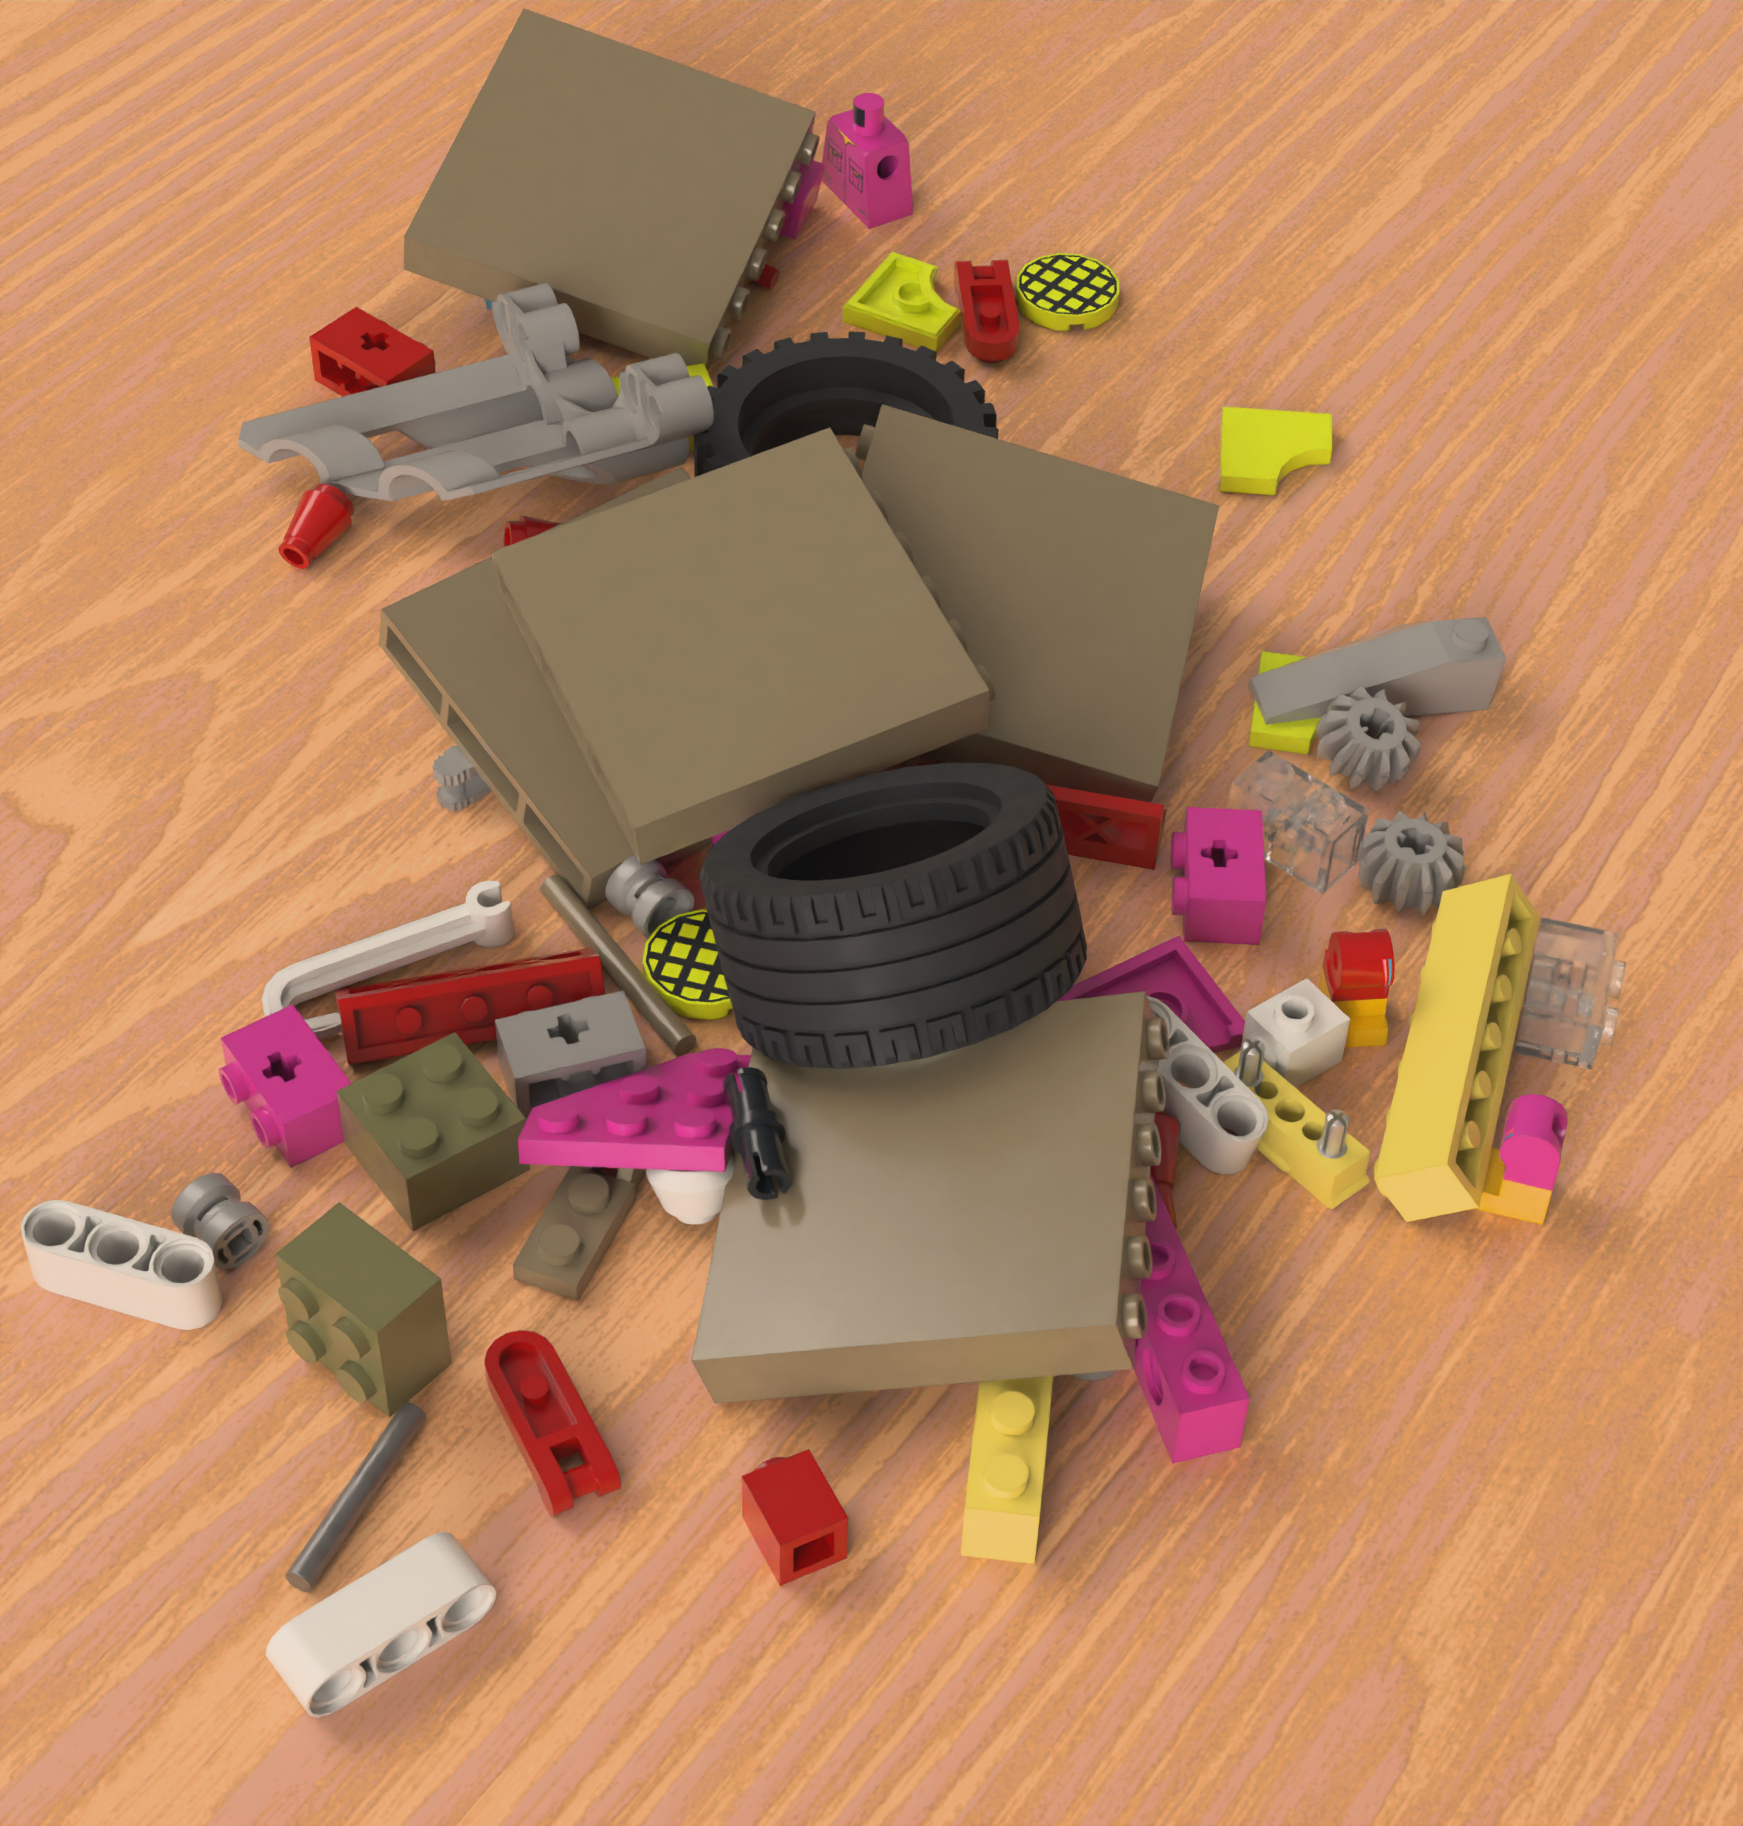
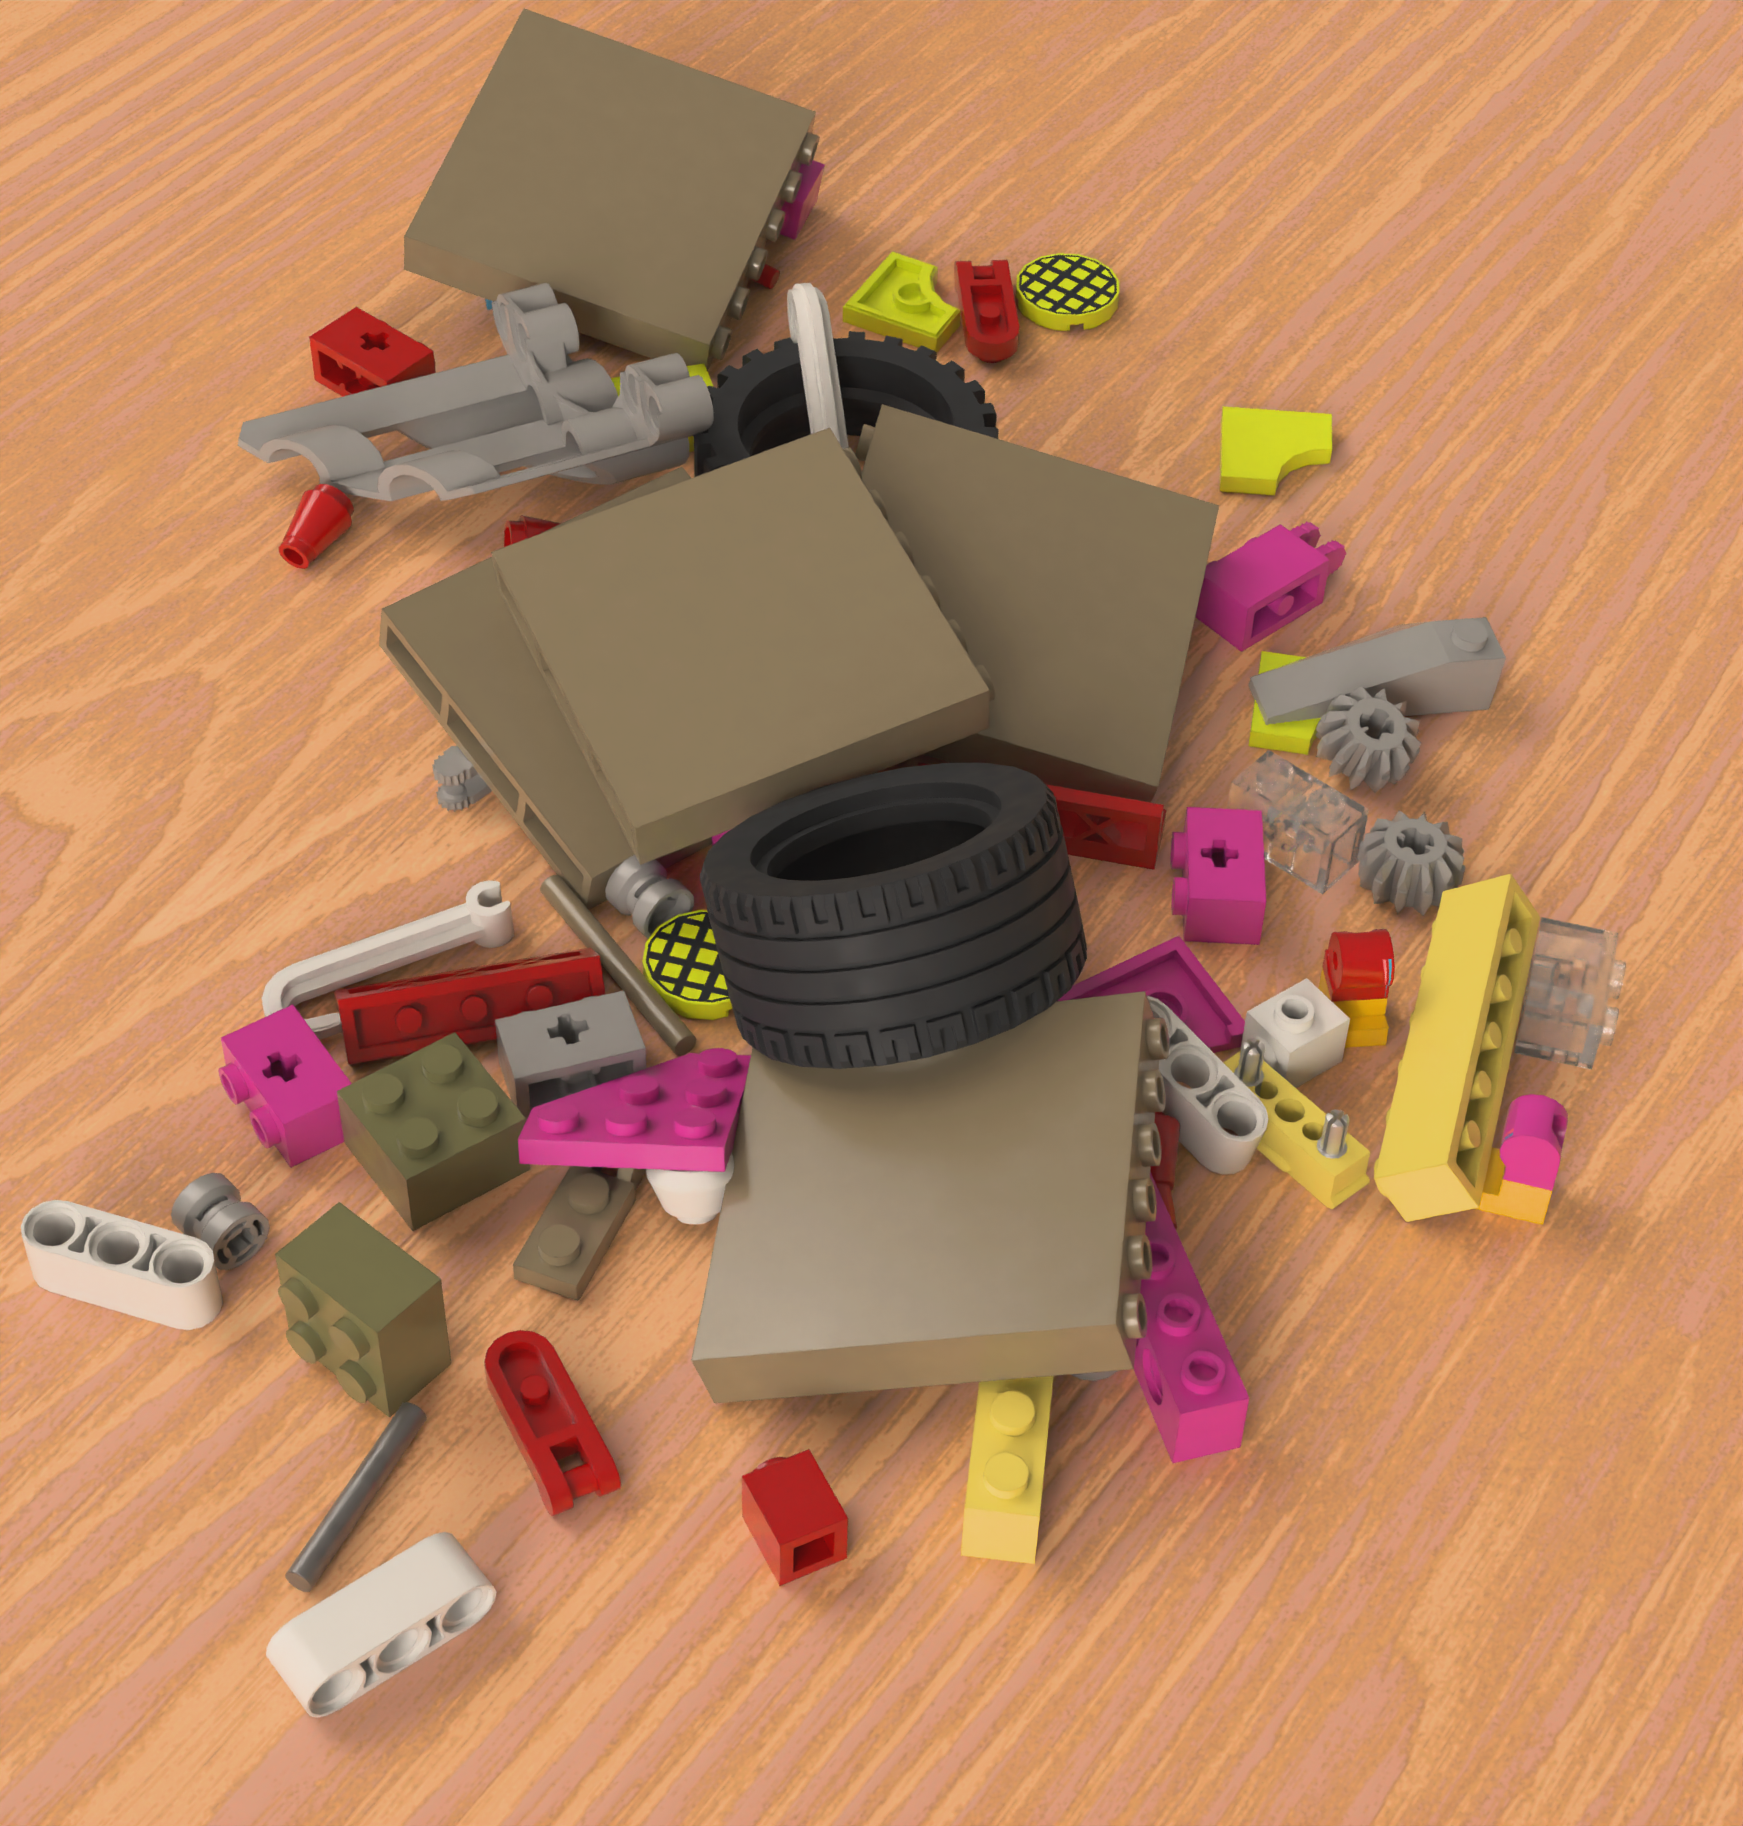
(757, 1133): black pin -> none
(813, 332): none -> white piece
(868, 162): dark pink torso -> none
(1267, 583): none -> dark pink hinge

